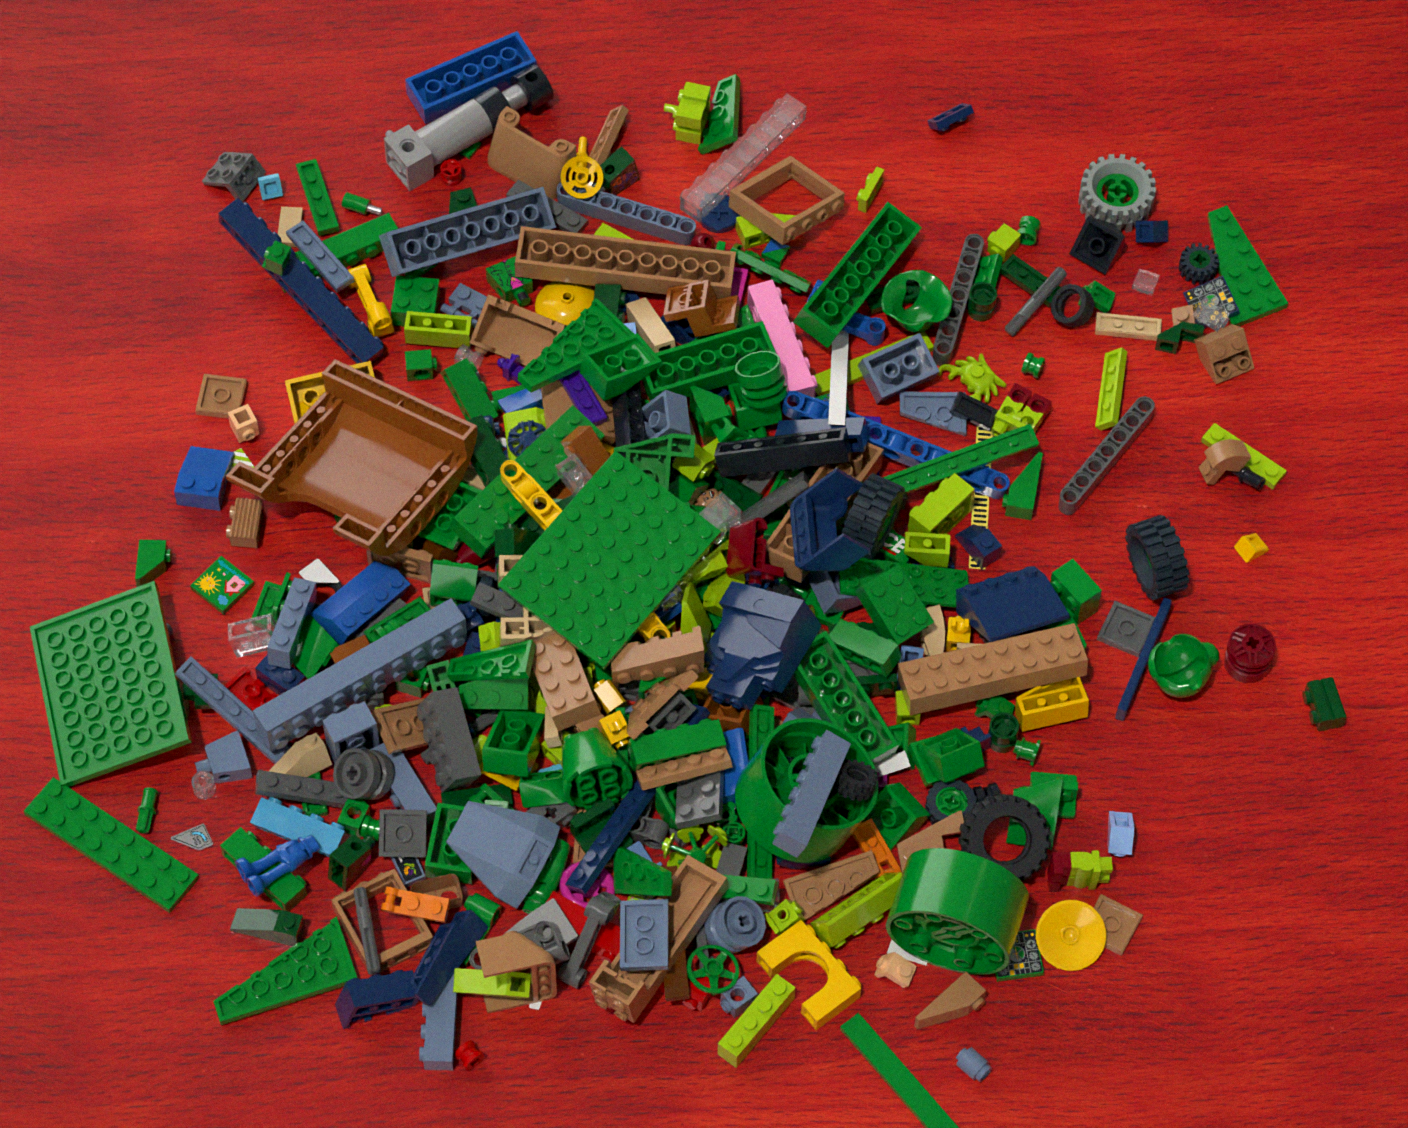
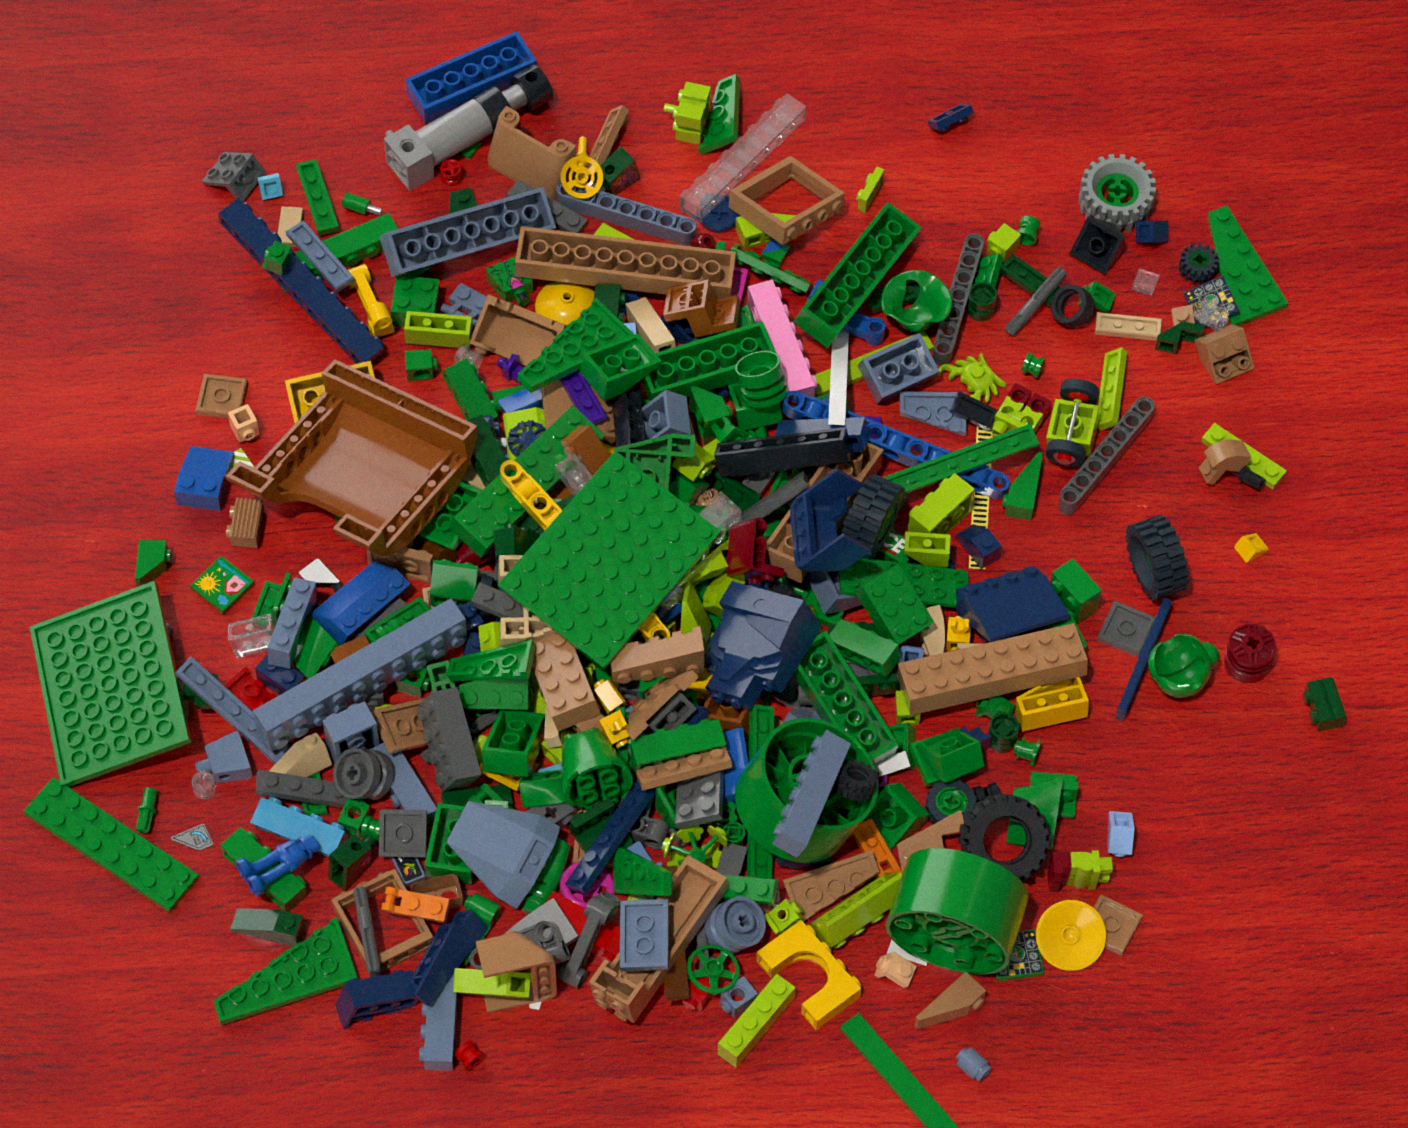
(1073, 423): none -> brick

